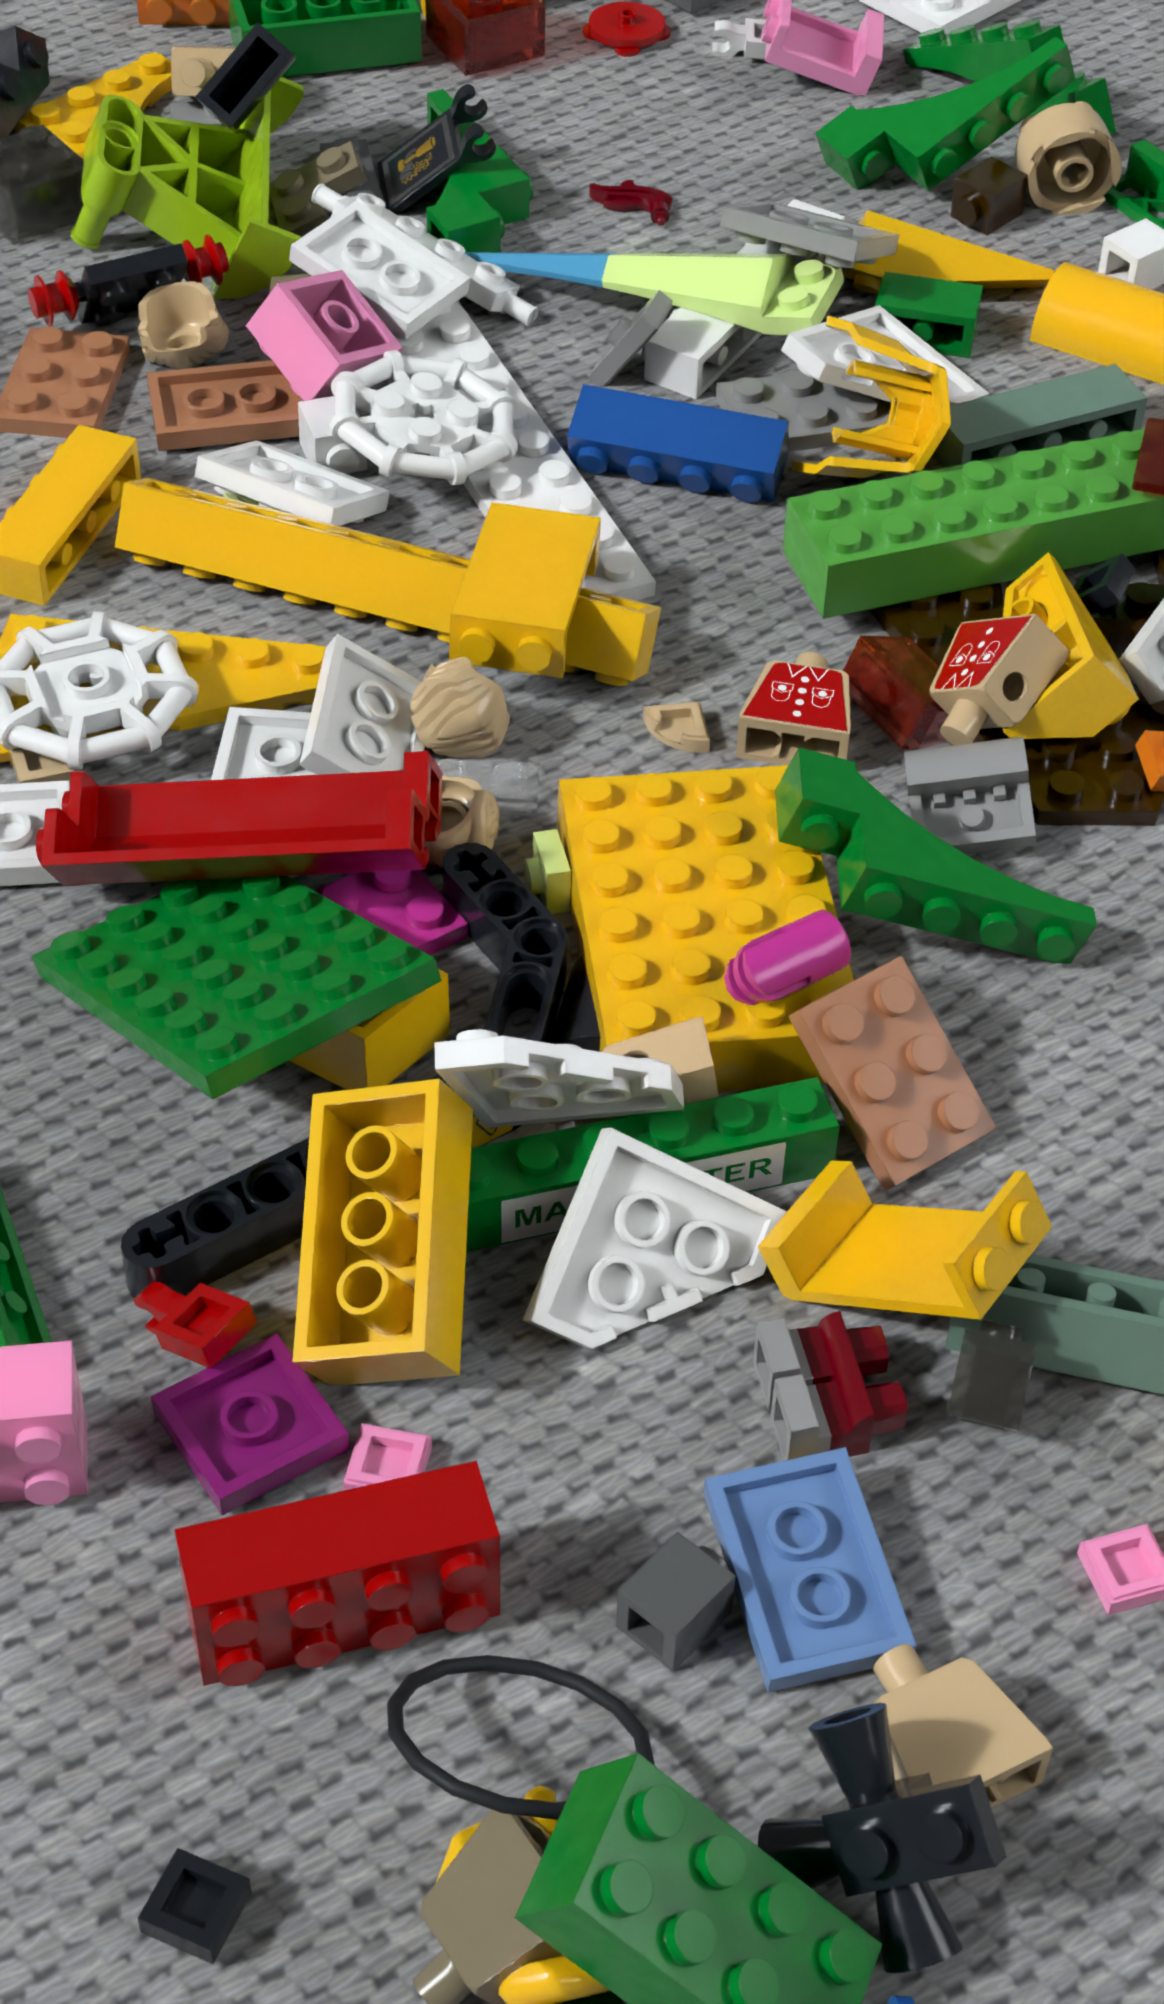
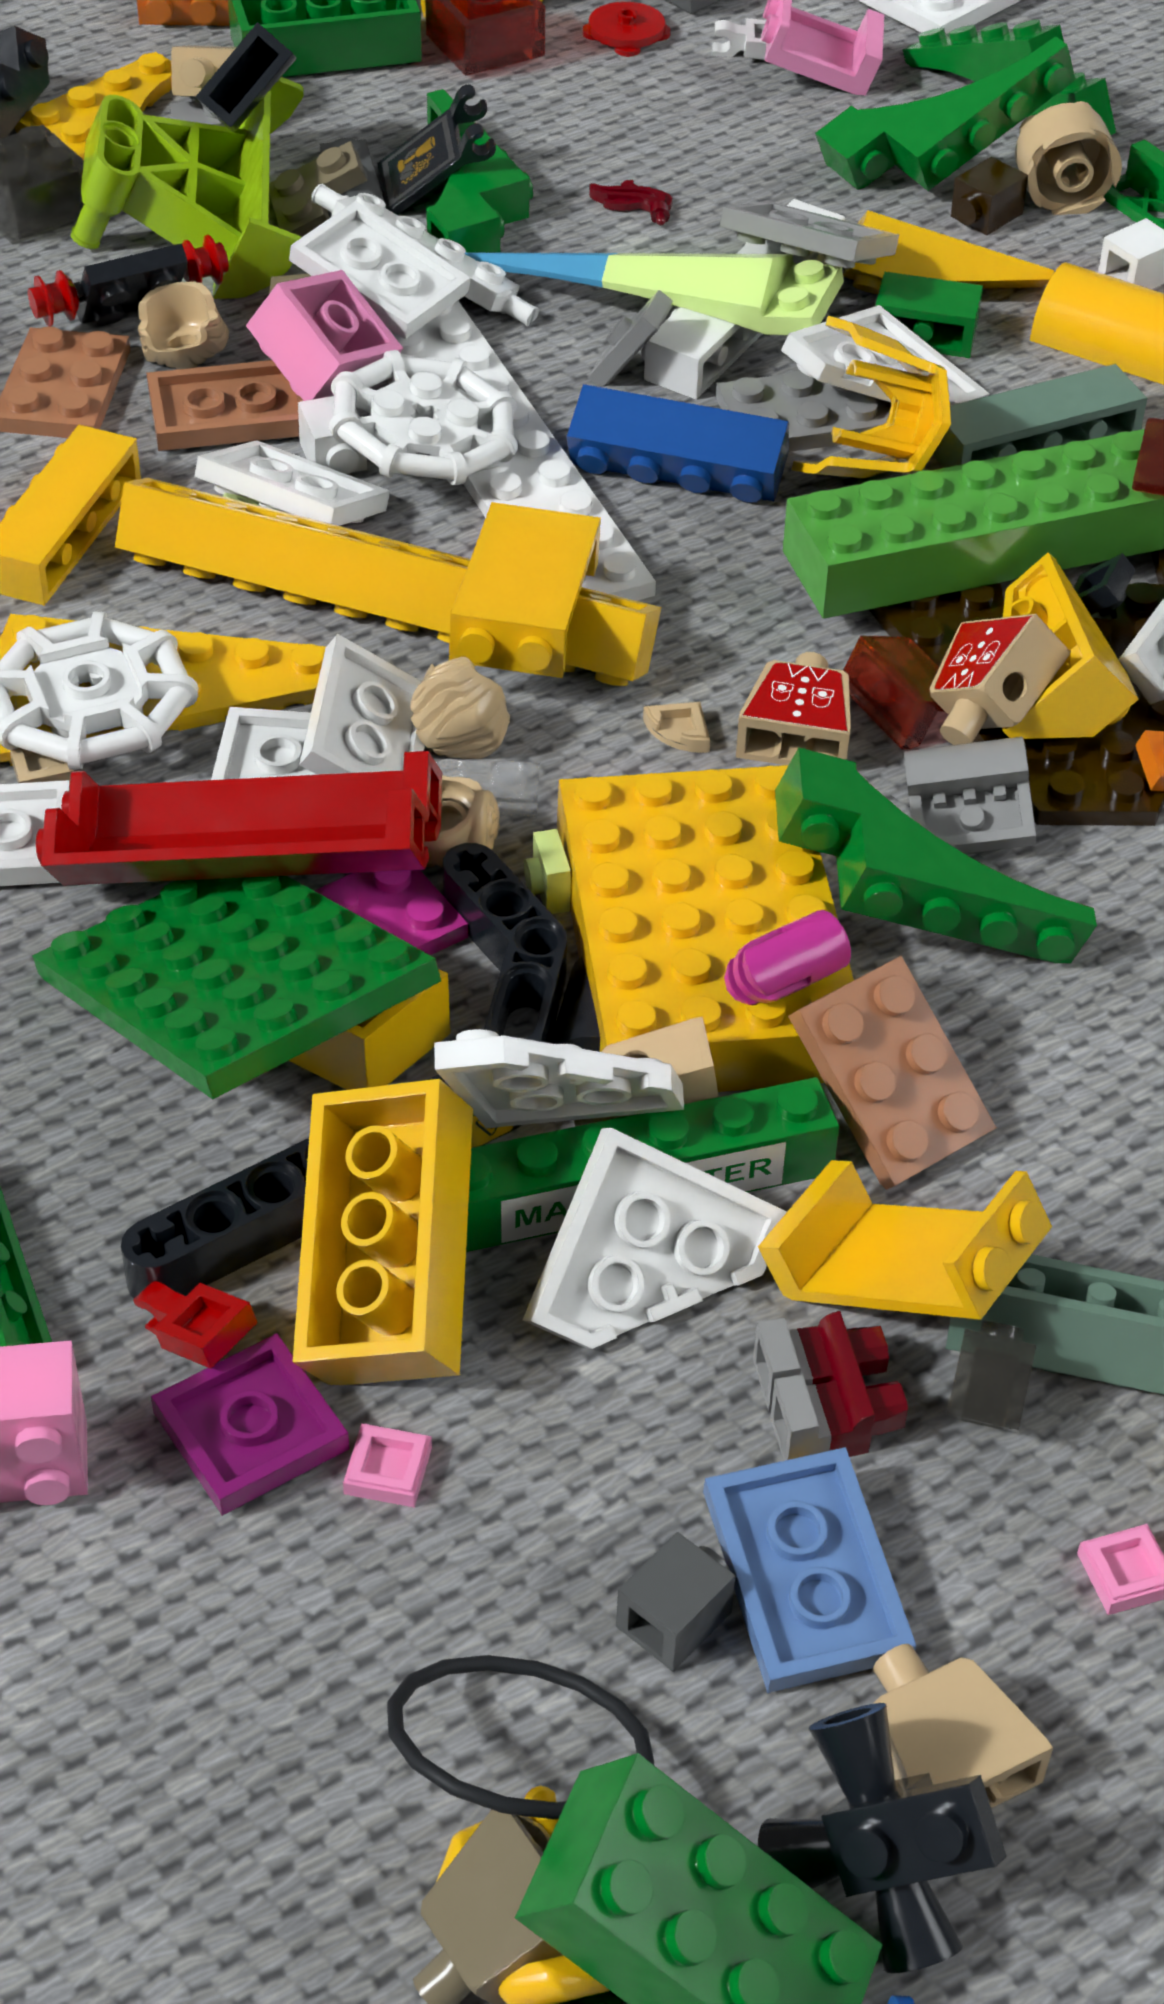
(195, 1905): black plate -> none
(340, 1573): red brick -> none

